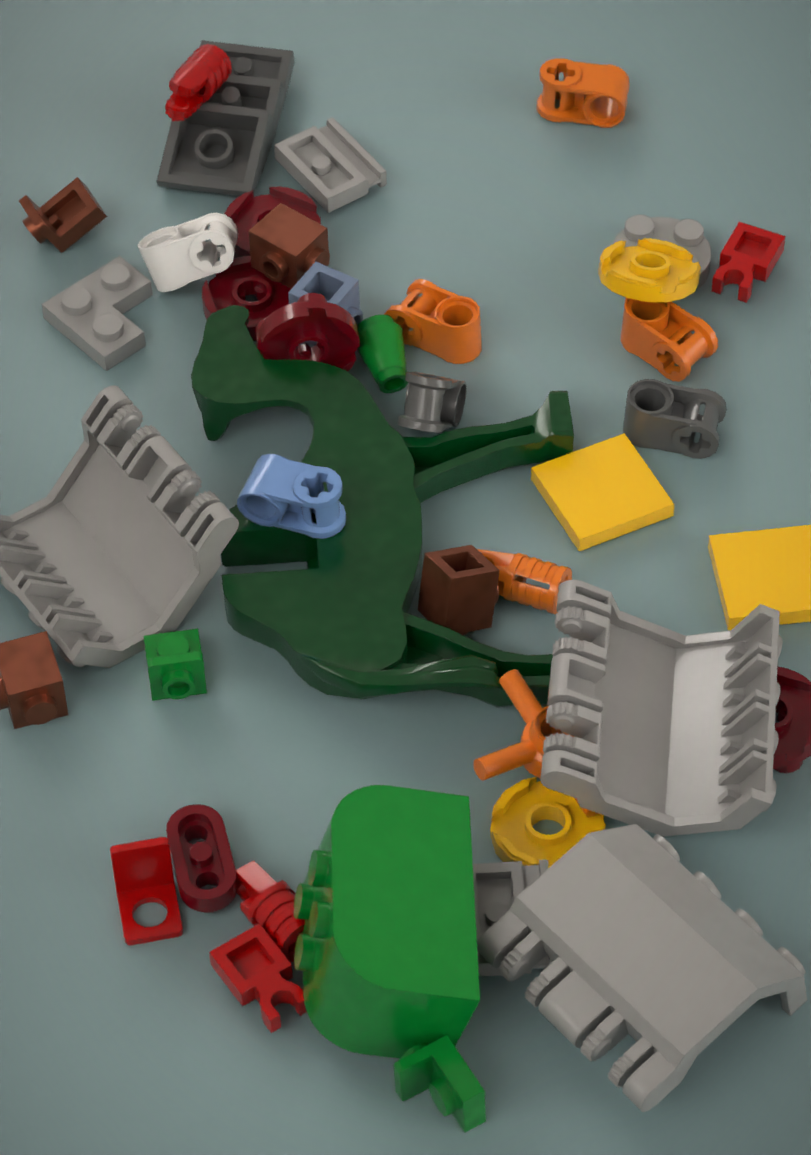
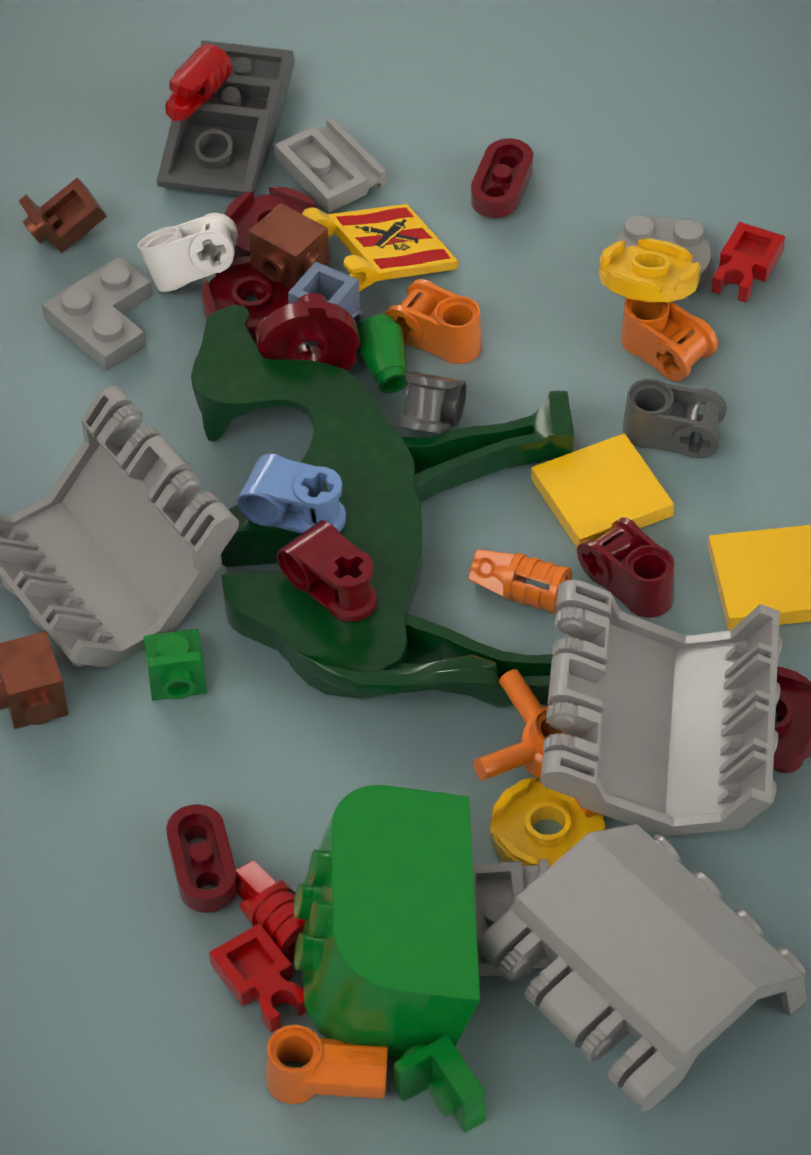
(143, 876): red bracket -> none
(328, 1067): none -> orange piece
(331, 572): none -> dark red piece
(386, 243): none -> yellow flag
(458, 589): copper brick -> none
(501, 178): none -> dark red plate
(586, 95): orange piece -> none
(631, 568): none -> dark red piece

